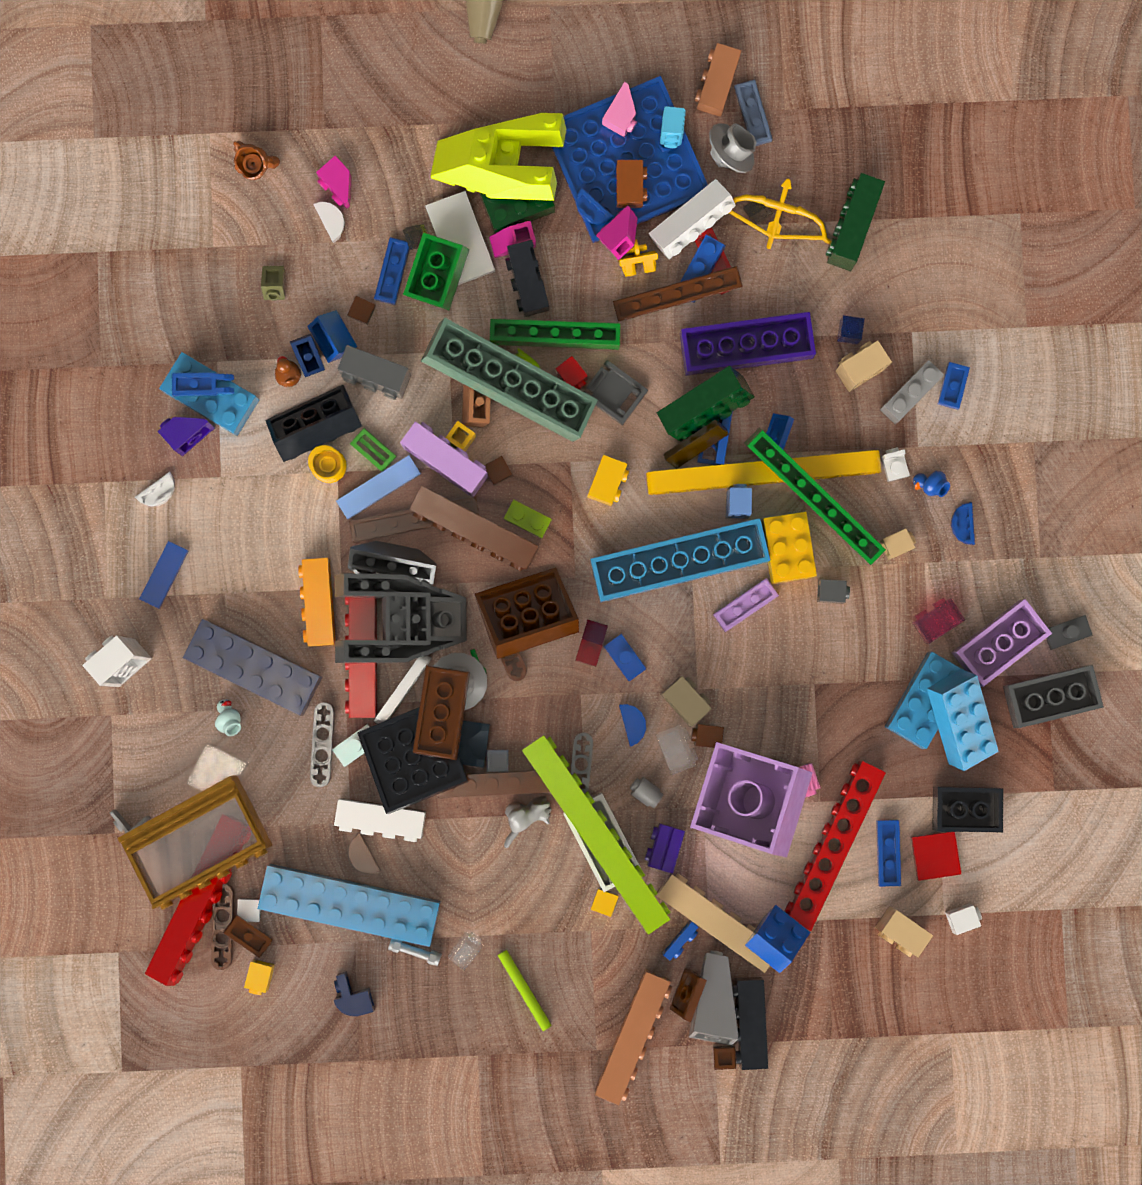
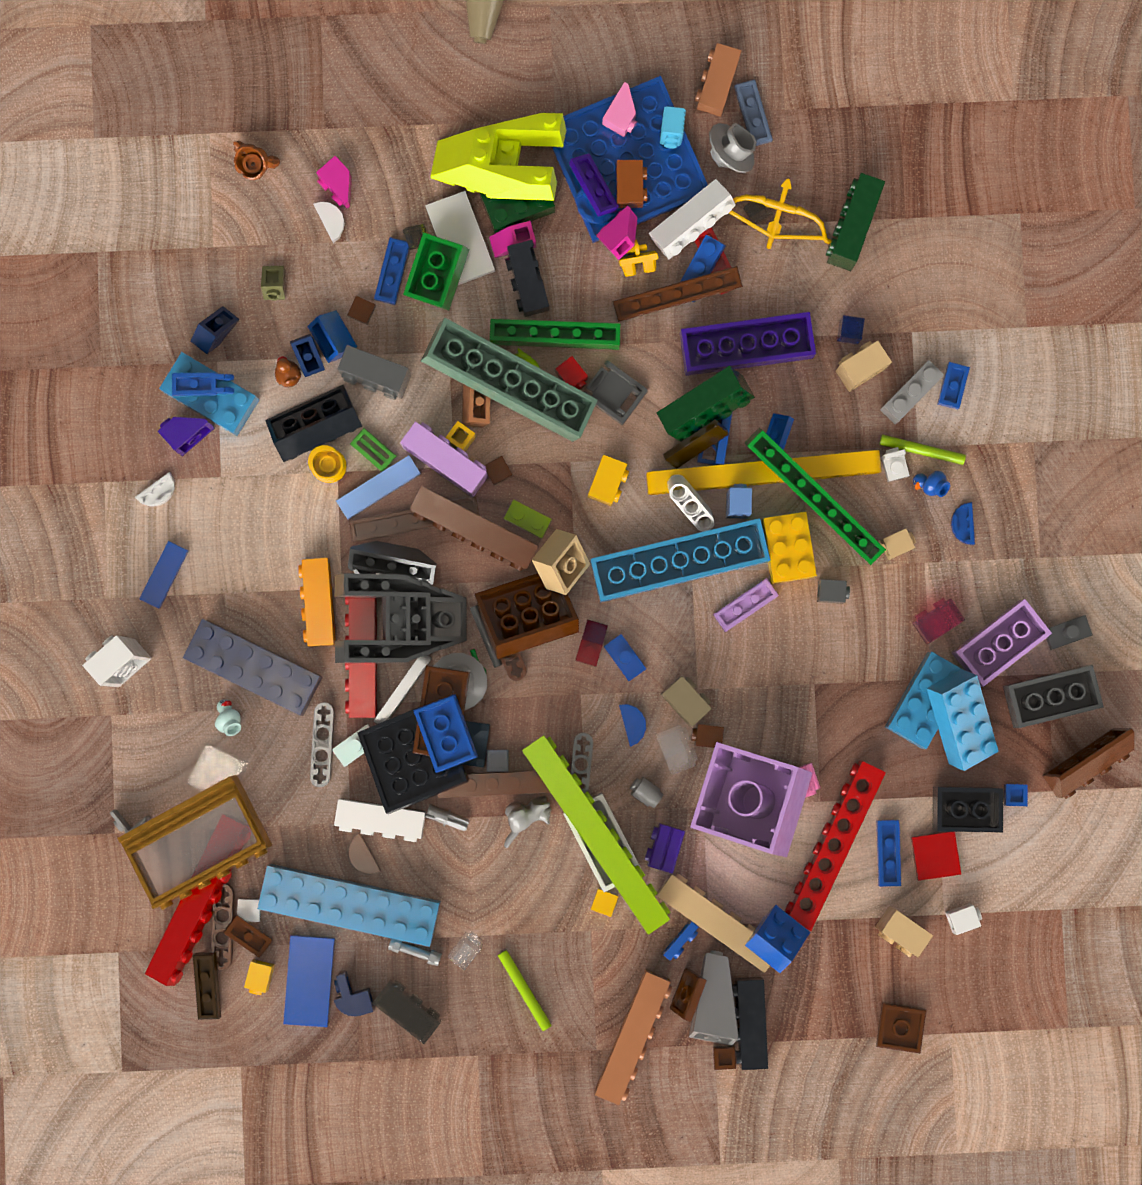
(206, 986): none -> dark brown tile
(214, 330): none -> dark blue slope
(309, 981): none -> blue tile
(407, 1011): none -> clear smoke brick
(445, 733): none -> blue tile
(447, 818): none -> light grey axle
(481, 627): none -> dark grey bar
(561, 561): none -> tan brick
(593, 184): none -> dark purple plate
(687, 494): none -> white beam
(901, 1028): none -> reddish brown plate
(922, 449): none -> lime piece
(1016, 795): none -> blue plate
(1090, 761): none -> reddish brown slope

